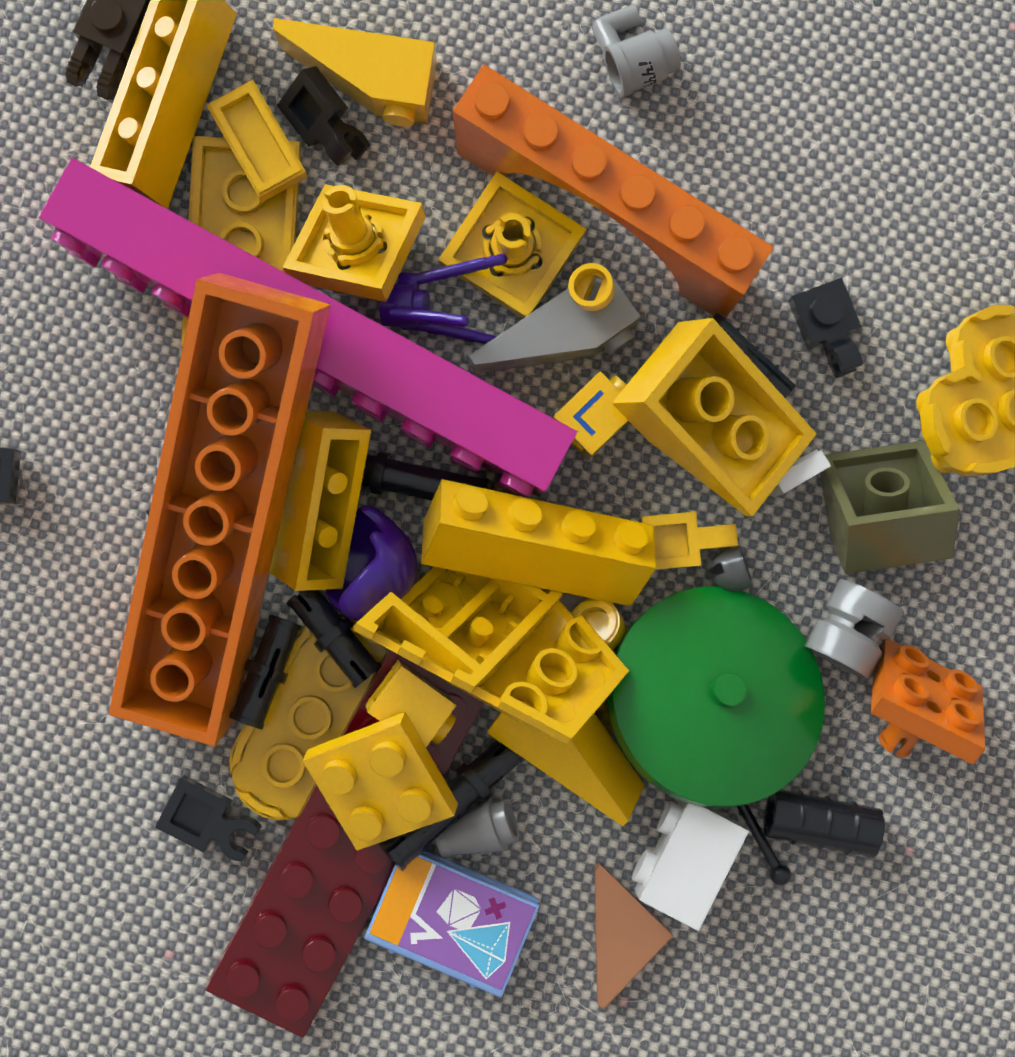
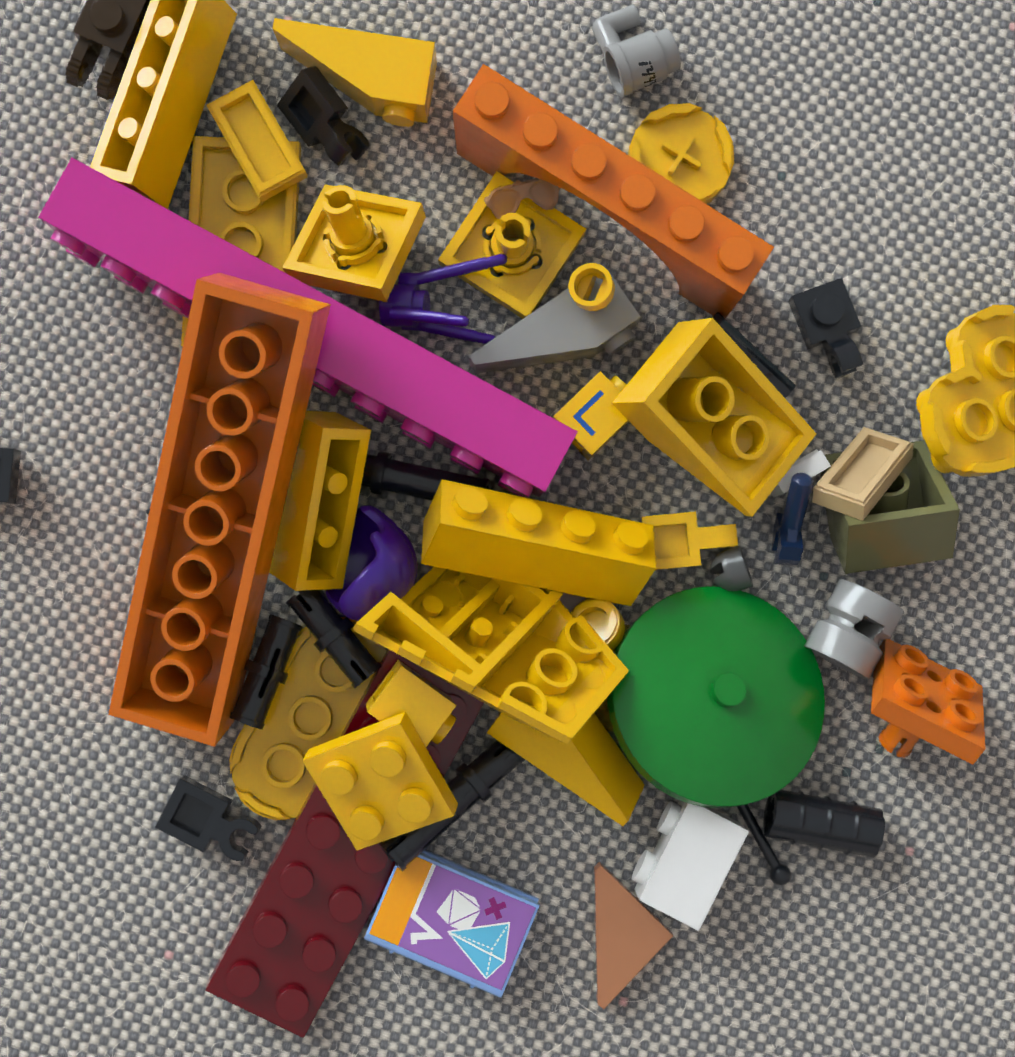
(480, 830): light grey cone -> none
(508, 198): none -> medium nougat piece
(686, 149): none -> yellow tile
(788, 525): none -> dark blue bar
(862, 473): none -> tan tile

